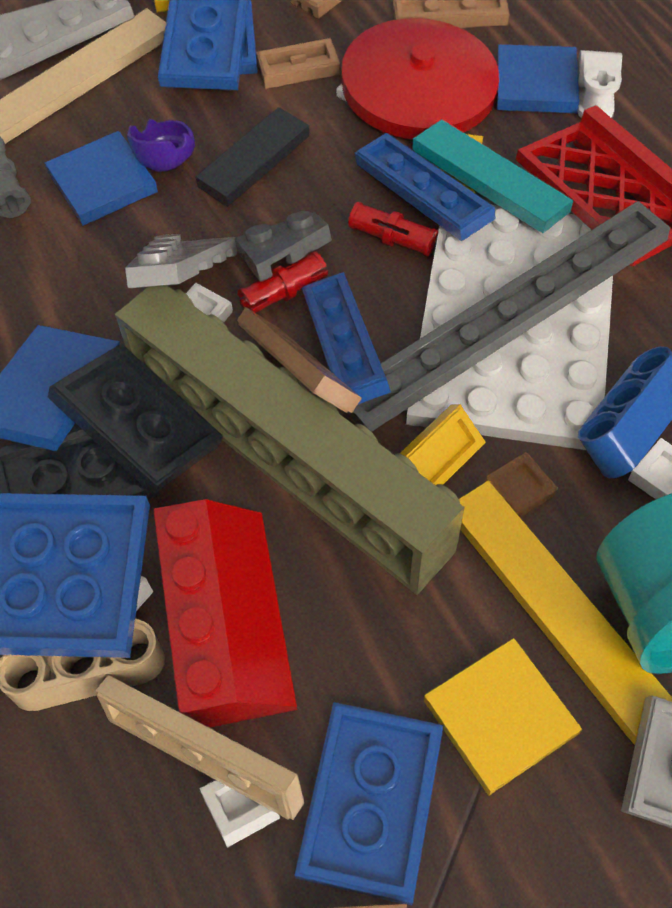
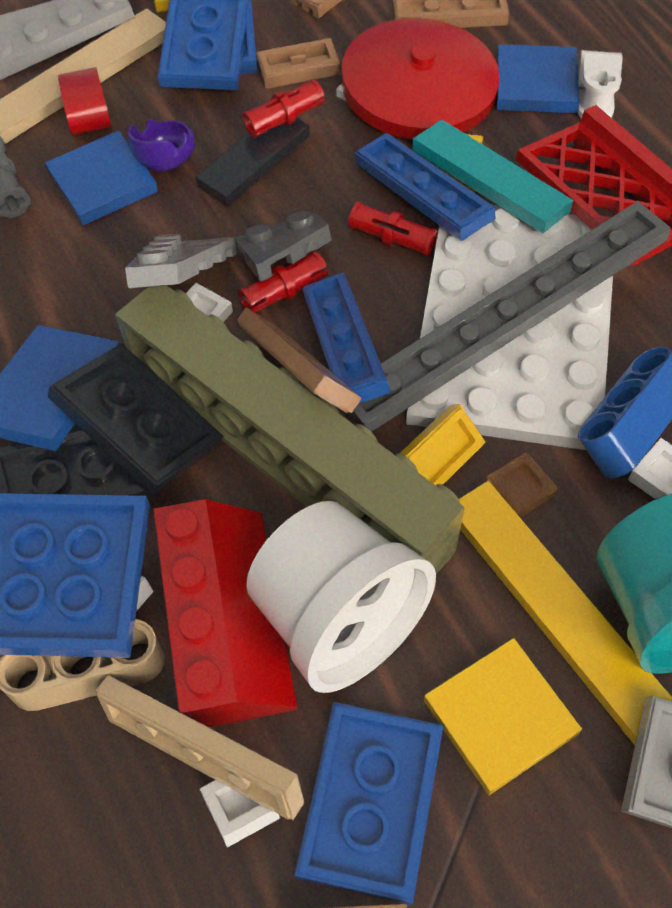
(84, 101): none -> red panel
(283, 108): none -> red pin
(338, 593): none -> white piece

